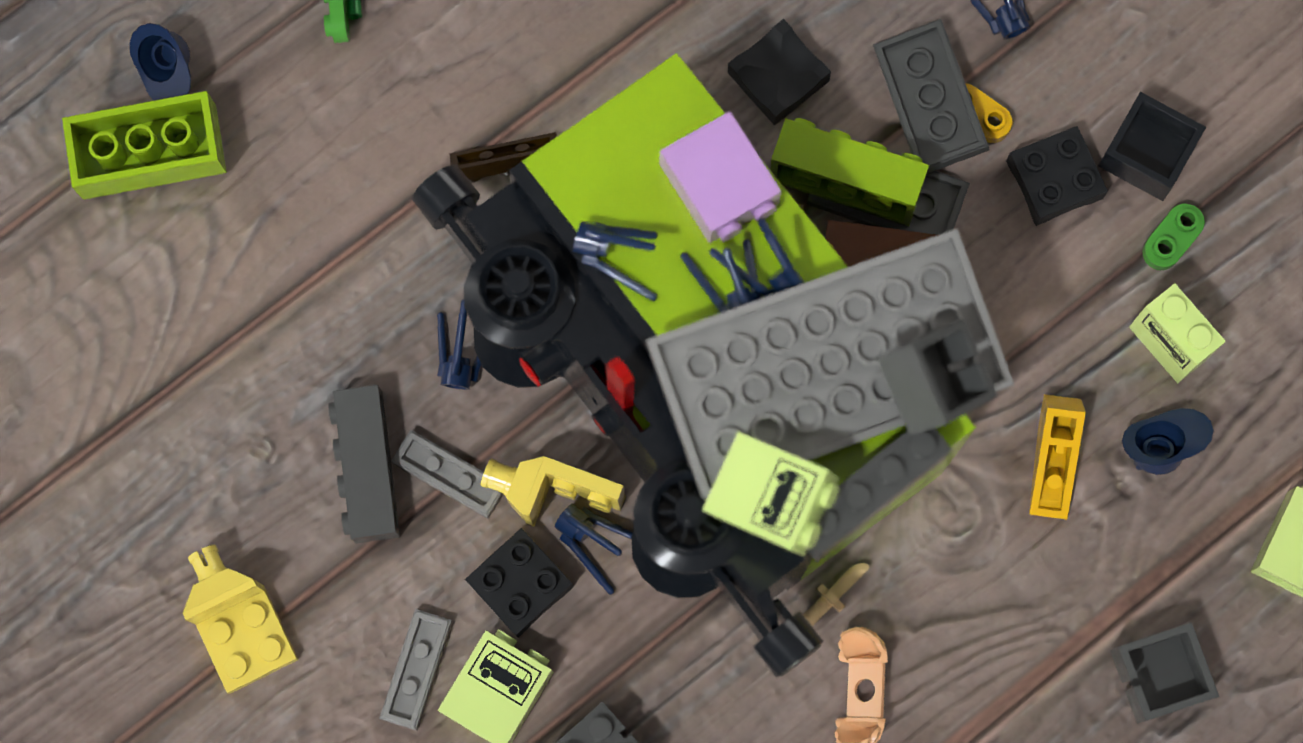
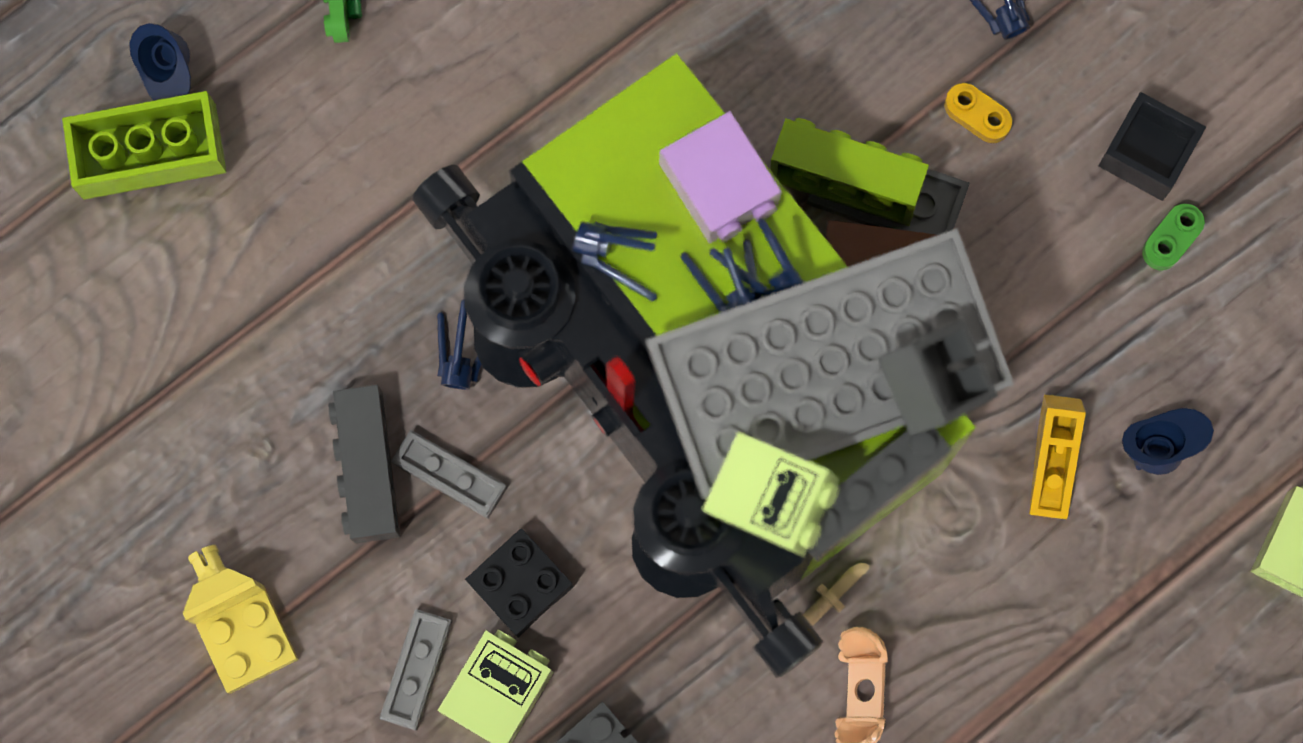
(497, 158): dark brown plate -> none
(529, 484): light yellow plate -> none
(577, 524): dark blue plant -> none
(779, 72): black brick -> none
(931, 96): dark grey tile -> none
(1057, 175): black brick -> none
(1164, 672): dark grey piece -> none
(1176, 333): yellowish green brick -> none

